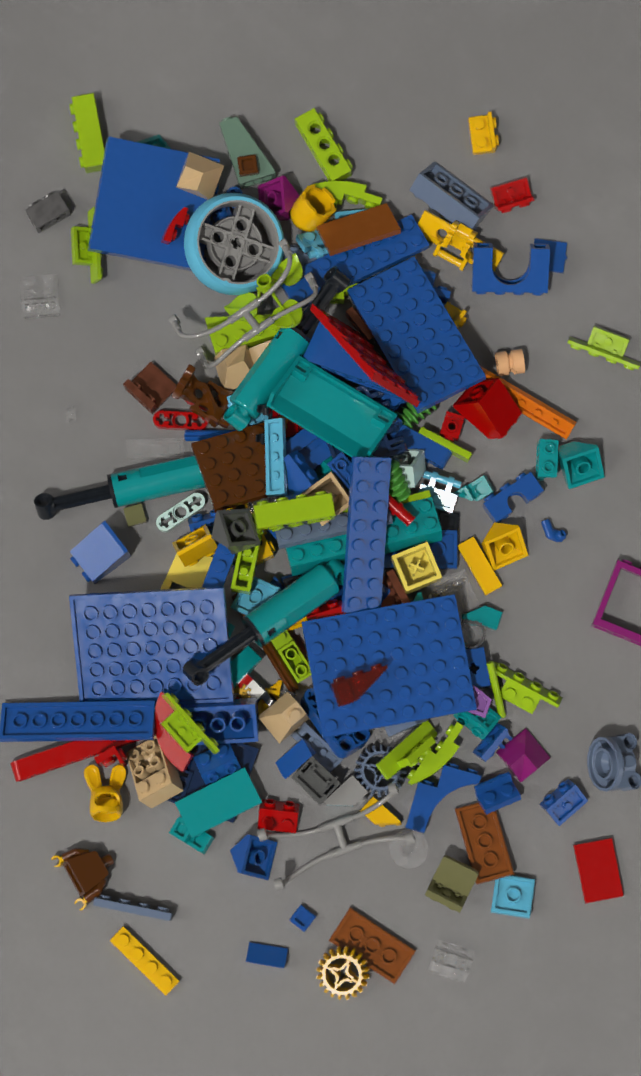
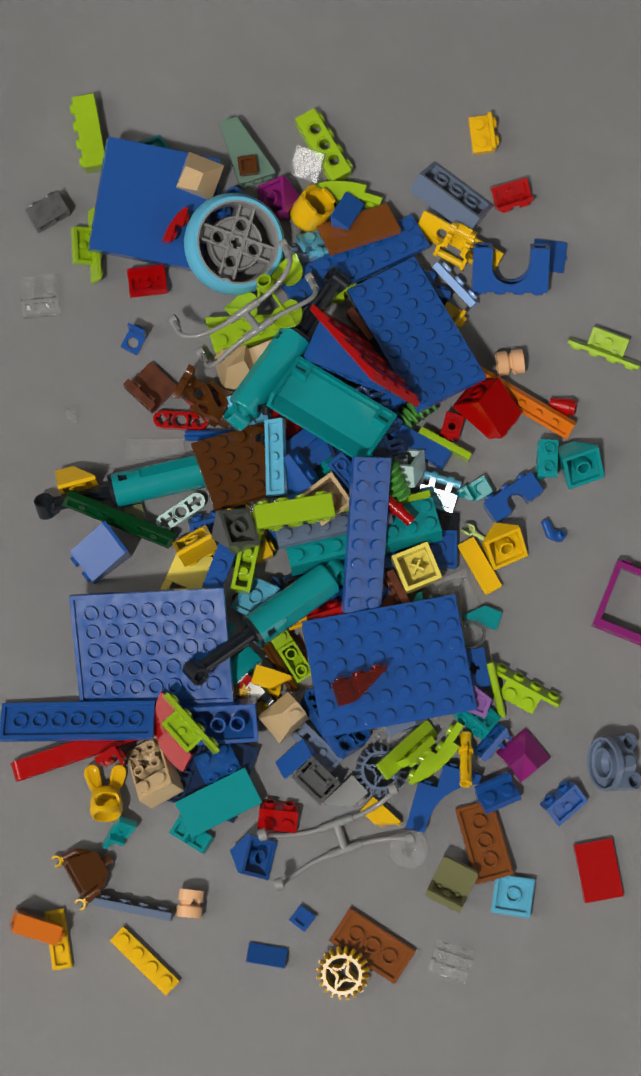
(36, 927): none -> orange slope
(61, 953): none -> yellow tile
(74, 480): none -> yellow slope
(118, 519): none -> dark green plate
(119, 832): none -> teal slope
(137, 332): none -> blue bracket
(147, 281): none -> red bracket
(190, 903): none -> light nougat wheel
(269, 678): none -> yellow slope
(307, 164): none -> clear piece
(346, 211): none -> blue slope
(456, 284): none -> light blue plate
(465, 752): none -> yellow pin
(471, 531): none -> yellowish green hand
(564, 405): none -> red cone

